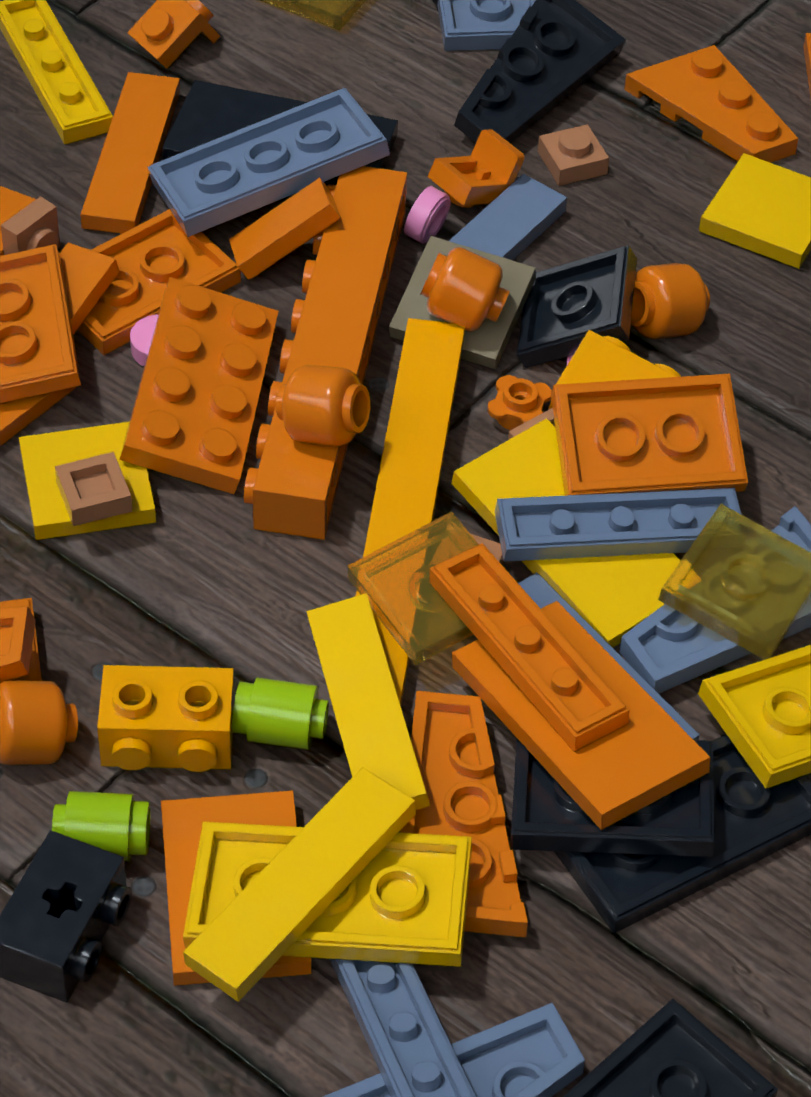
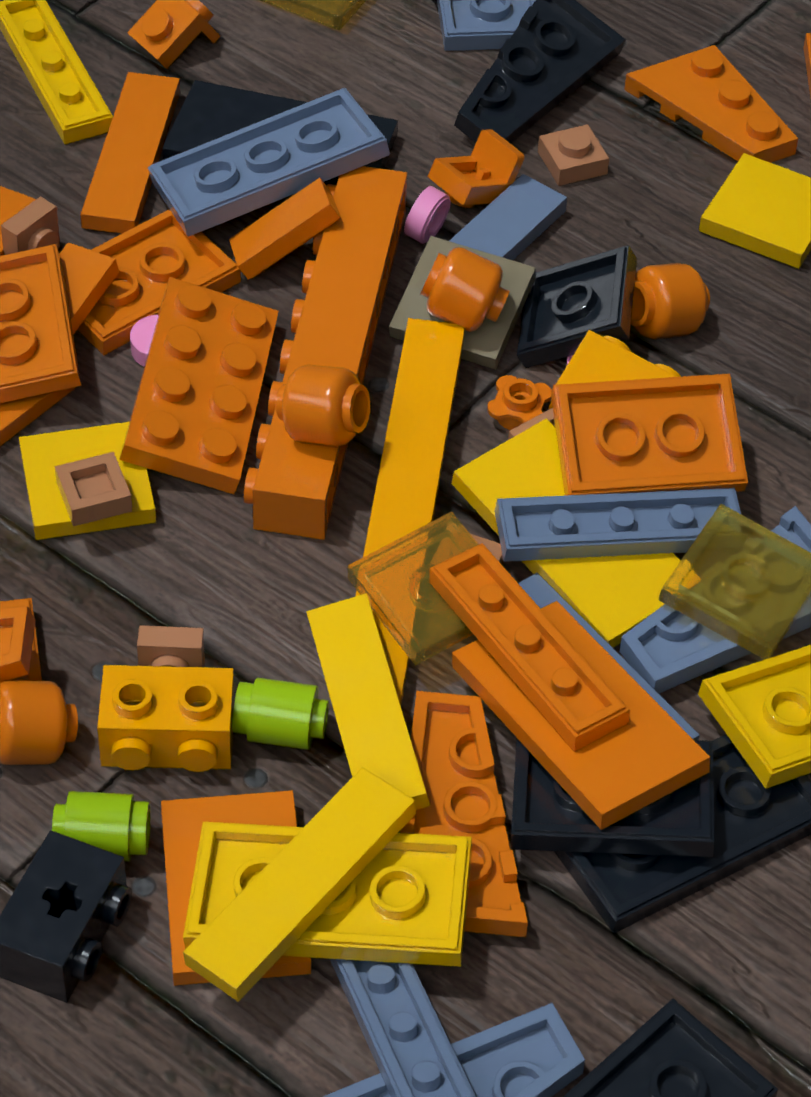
(170, 646): none -> nougat plate

